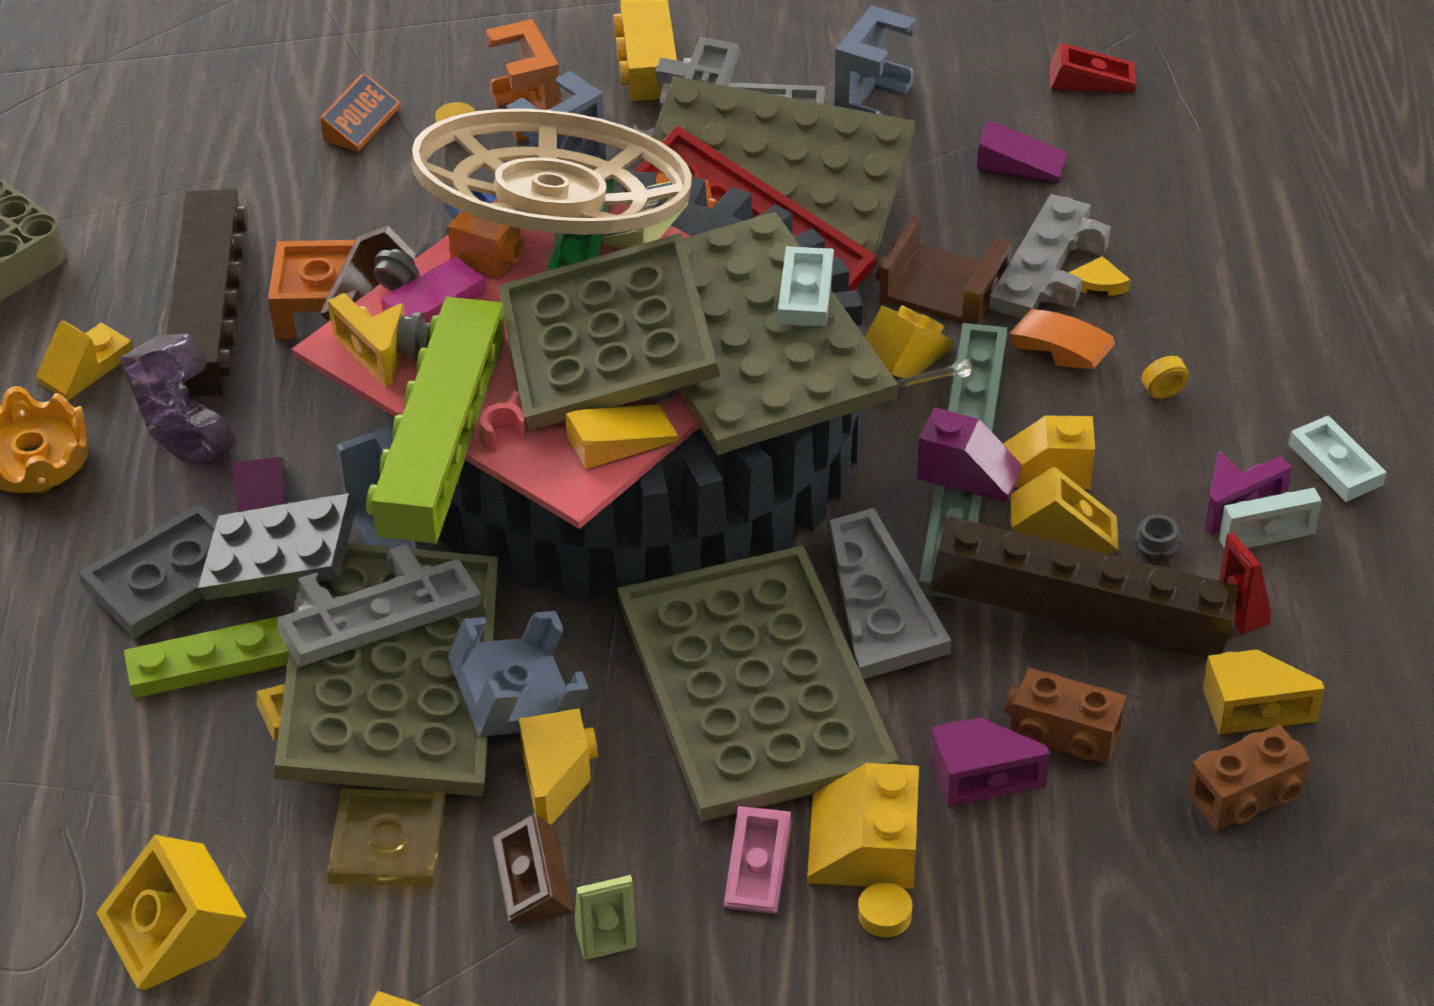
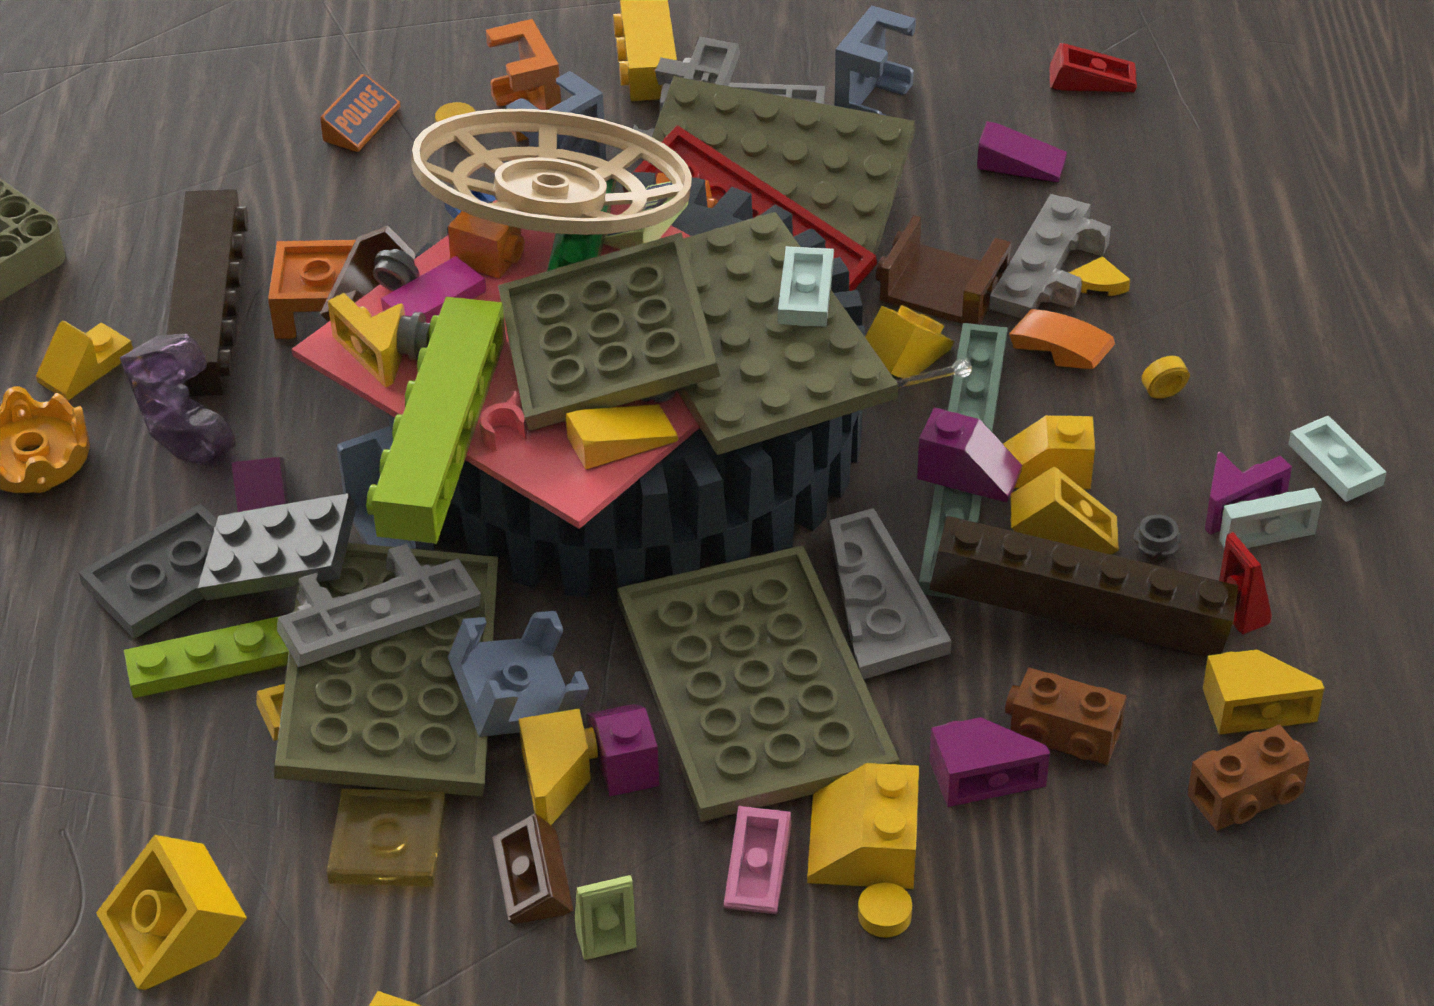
(625, 748): none -> magenta slope

